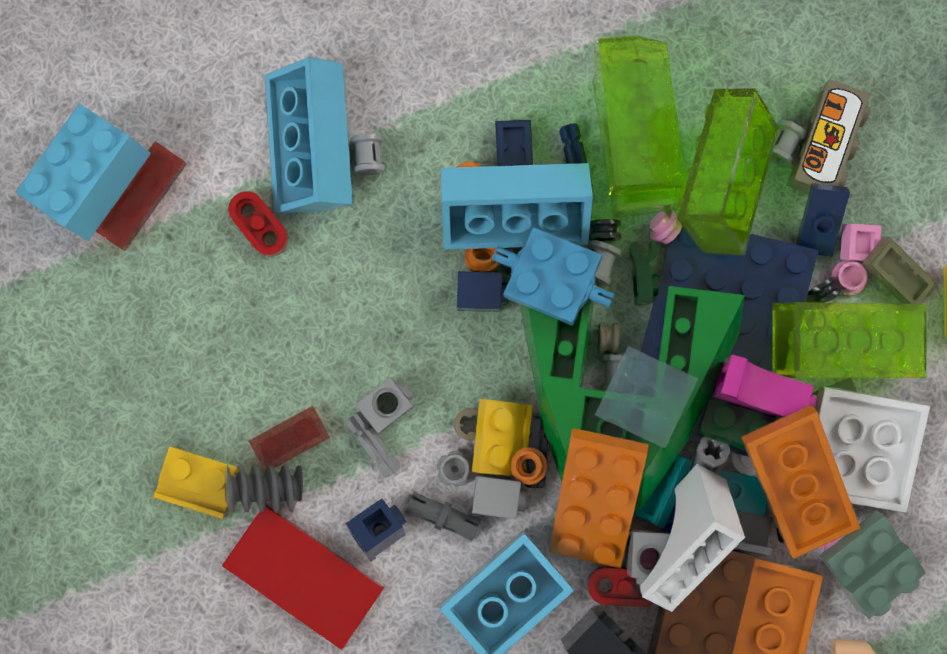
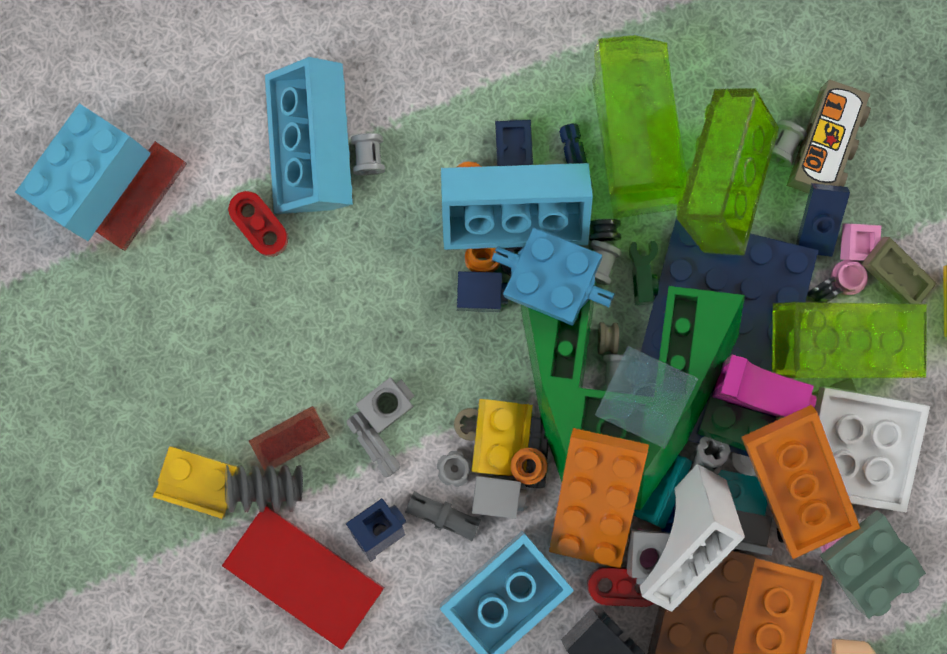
(665, 227): bright pink plate -> none

